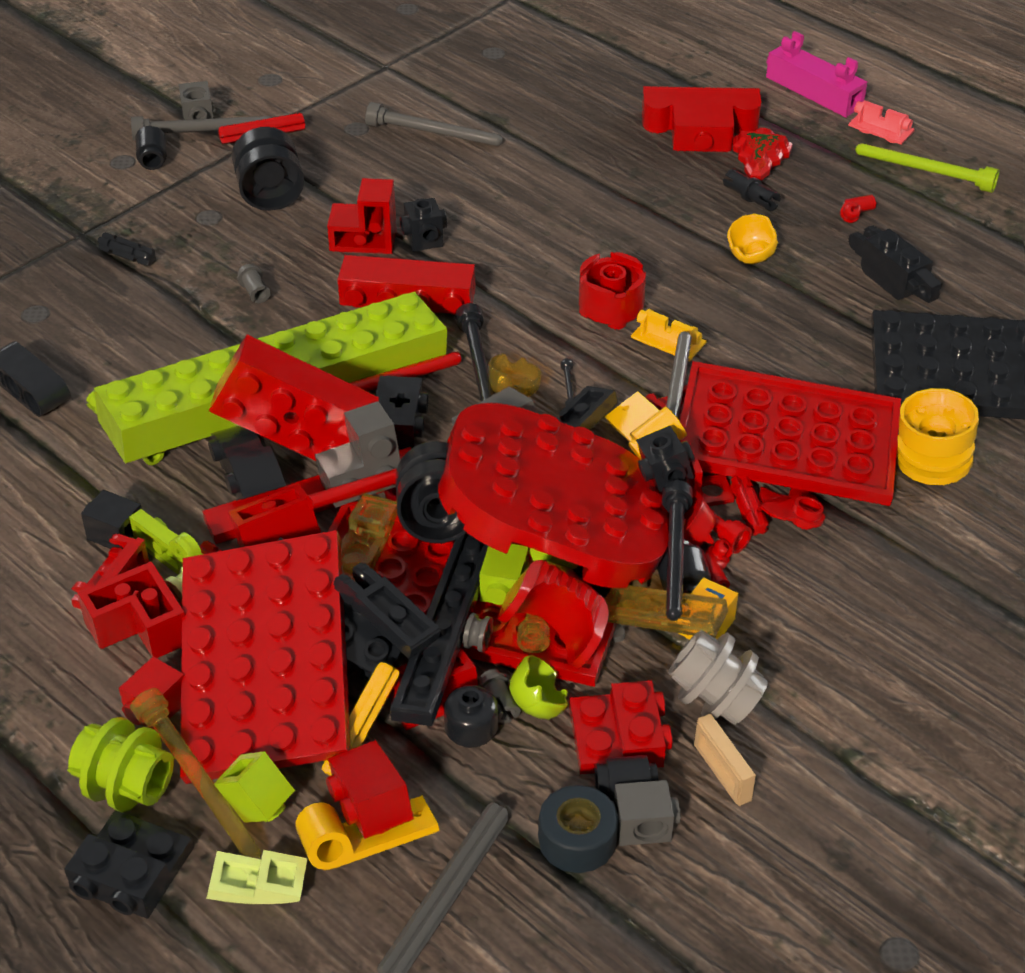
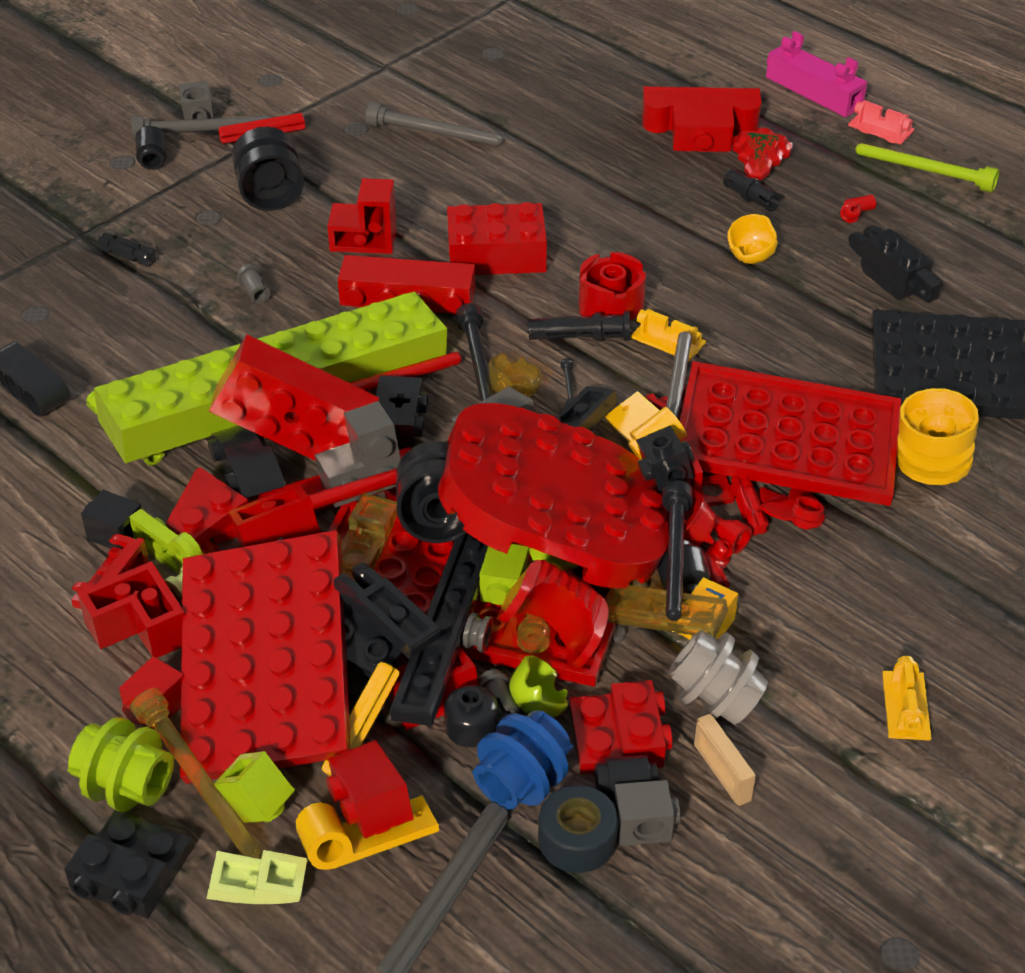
(204, 507): none -> red wing
(423, 224): black brick -> none
(498, 237): none -> red piece
(522, 759): none -> blue piece
(597, 326): none -> black pin
(906, 701): none -> yellow hinge

